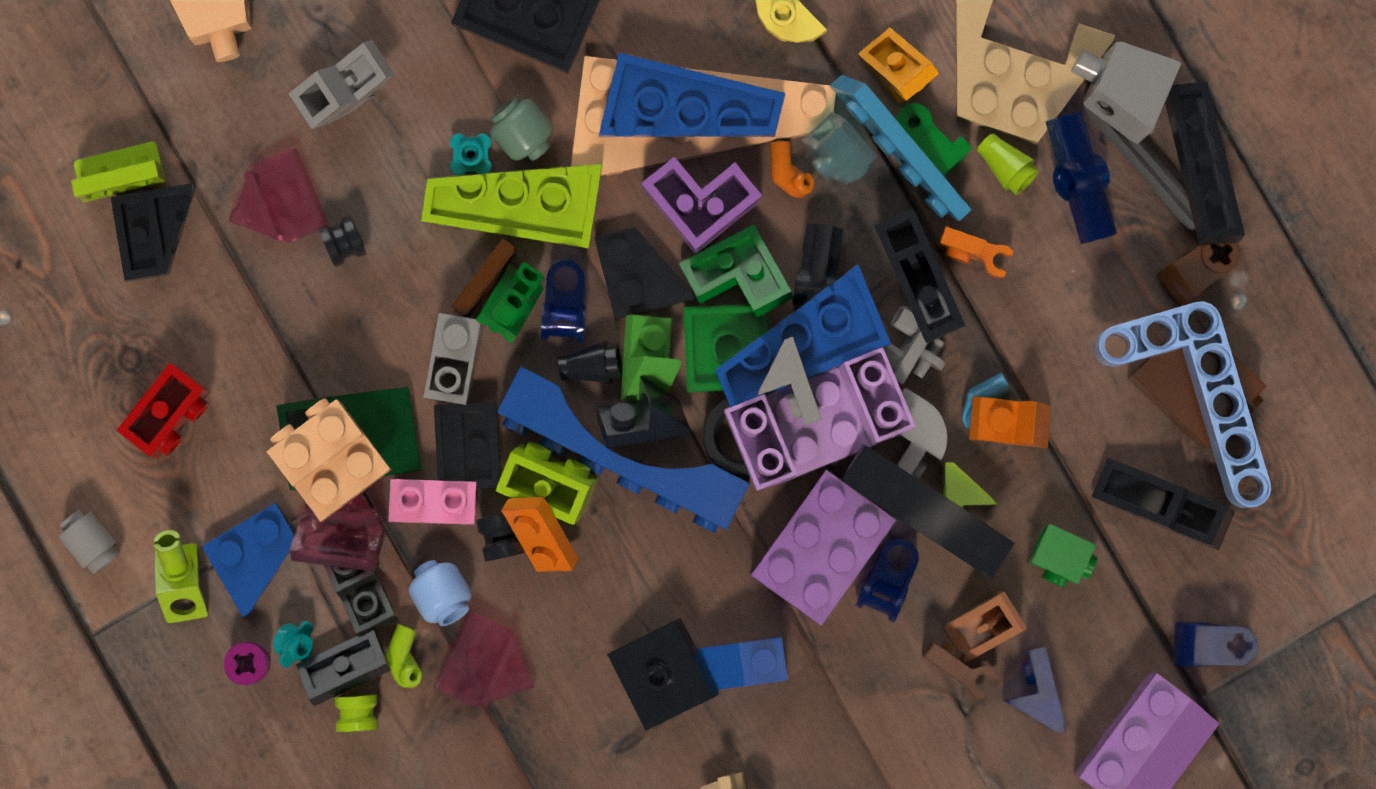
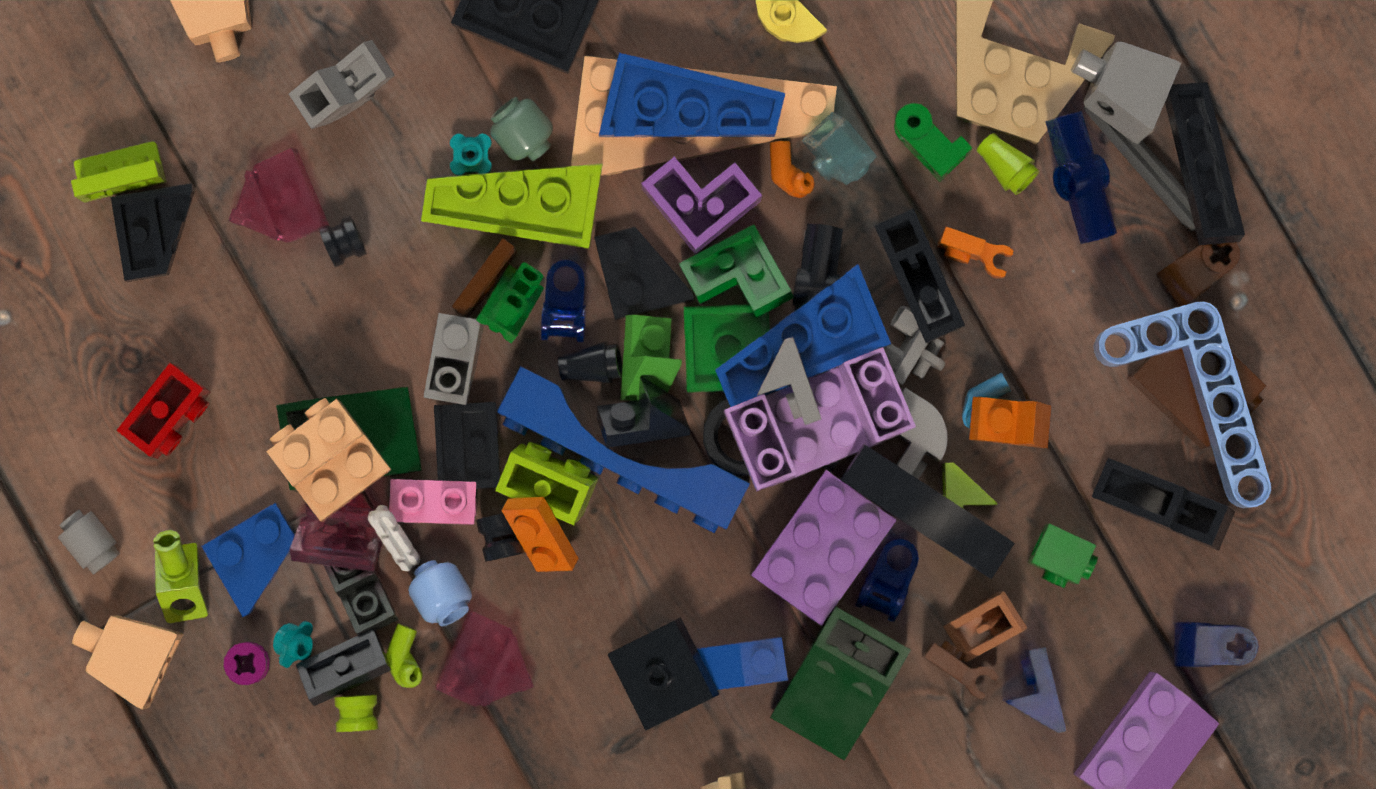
(128, 656): none -> light nougat torso
(393, 538): none -> white axle
(840, 683): none -> dark green slope
(896, 142): dark azure wing -> none
(897, 65): light orange slope -> none

